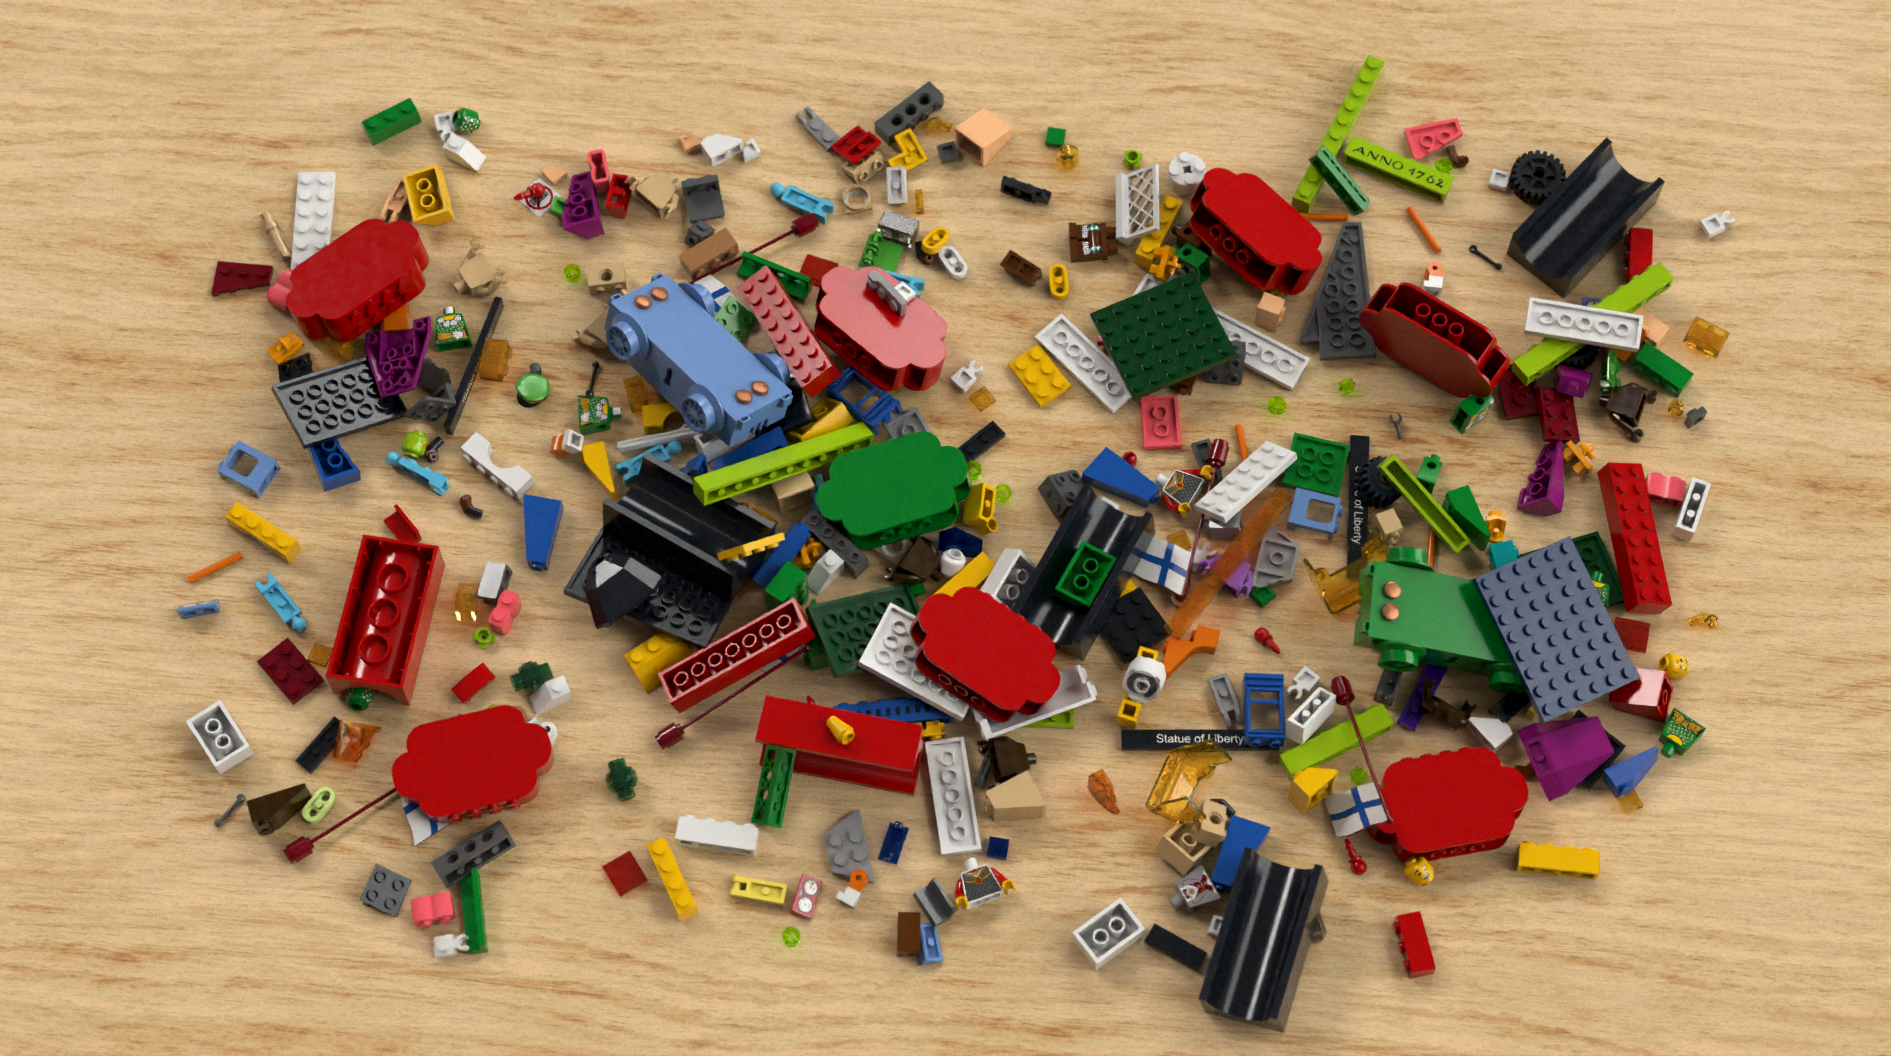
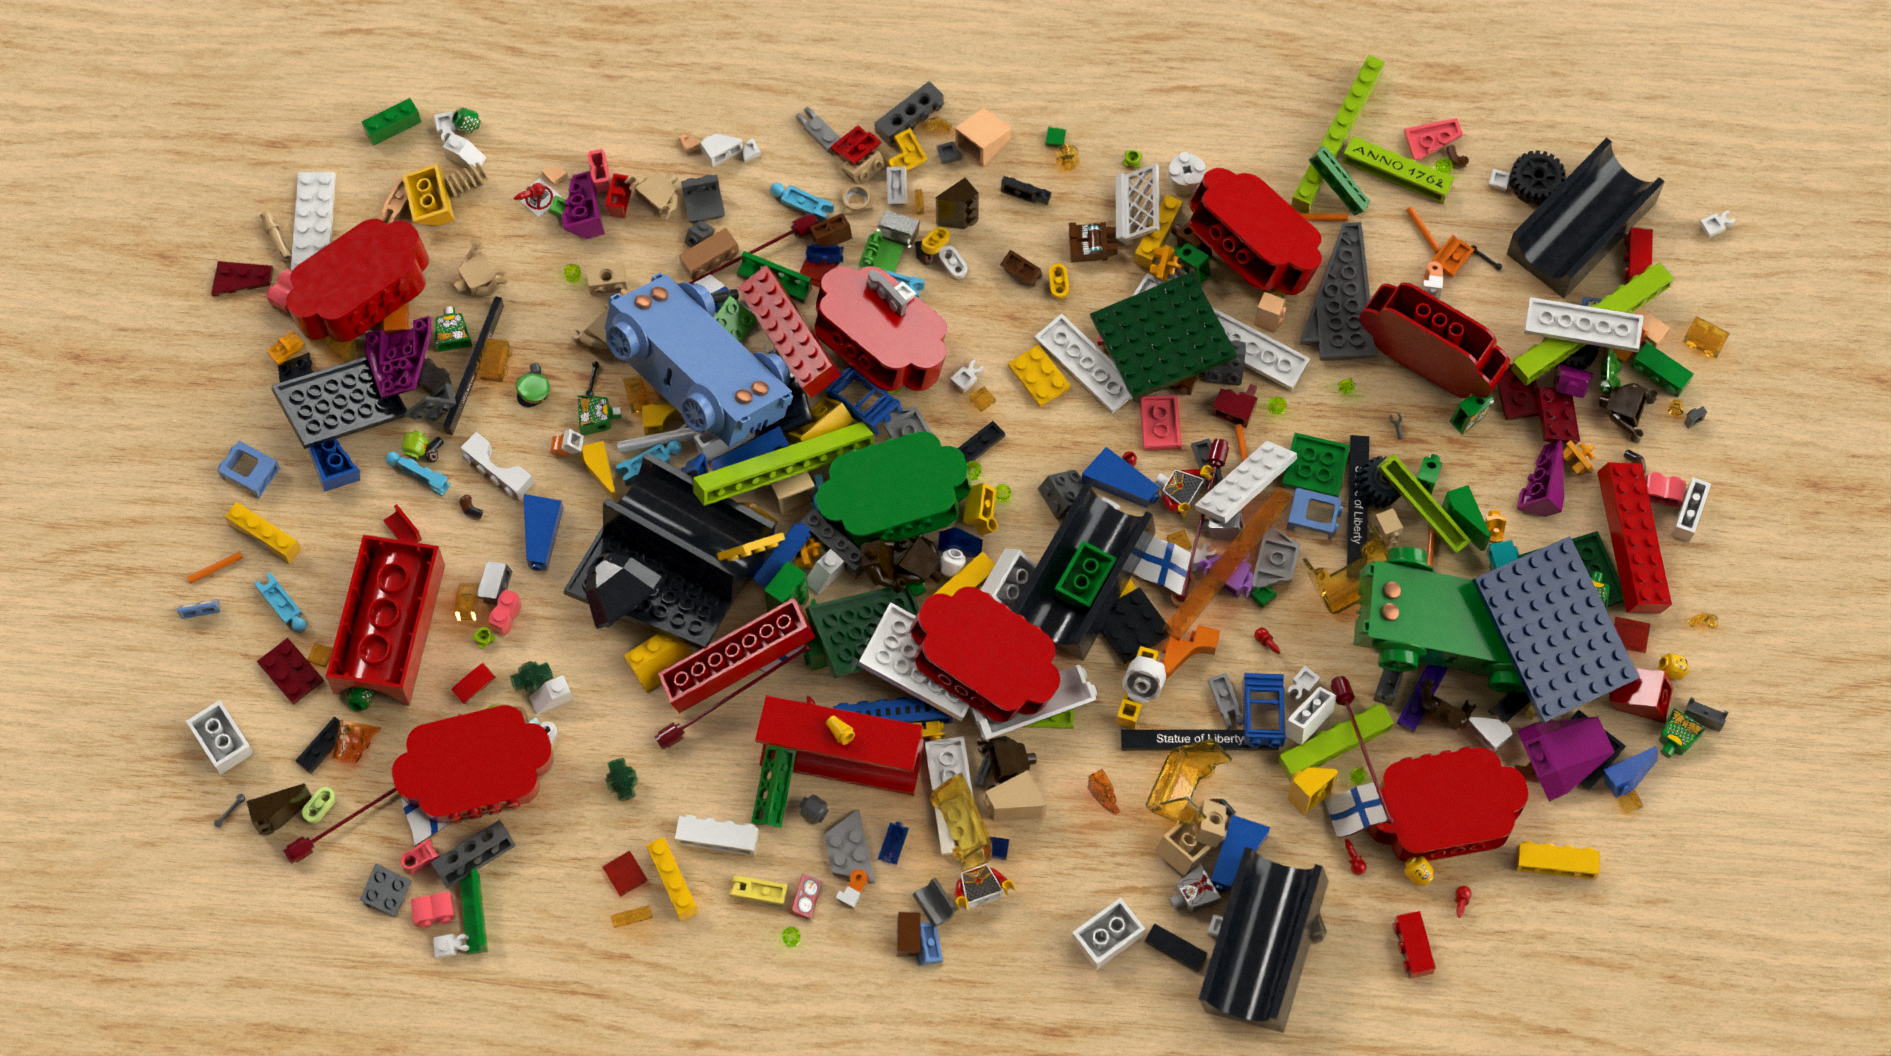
(421, 857): none -> coral piece
(466, 179): none -> tan piece
(631, 916): none -> clear yellow tile
(722, 296): none -> dark grey axle
(813, 809): none -> dark grey head
(816, 252): none -> clear blue hinge
(831, 231): none -> reddish brown hinge
(879, 562): none -> dark brown torso
(958, 206): none -> dark brown slope
(964, 822): none -> clear yellow windscreen
(1235, 407): none -> dark red hinge
(1453, 255): none -> orange plate
(1462, 898): none -> red bar
(1635, 458): none -> black arm
(1705, 715): none -> dark grey hinge

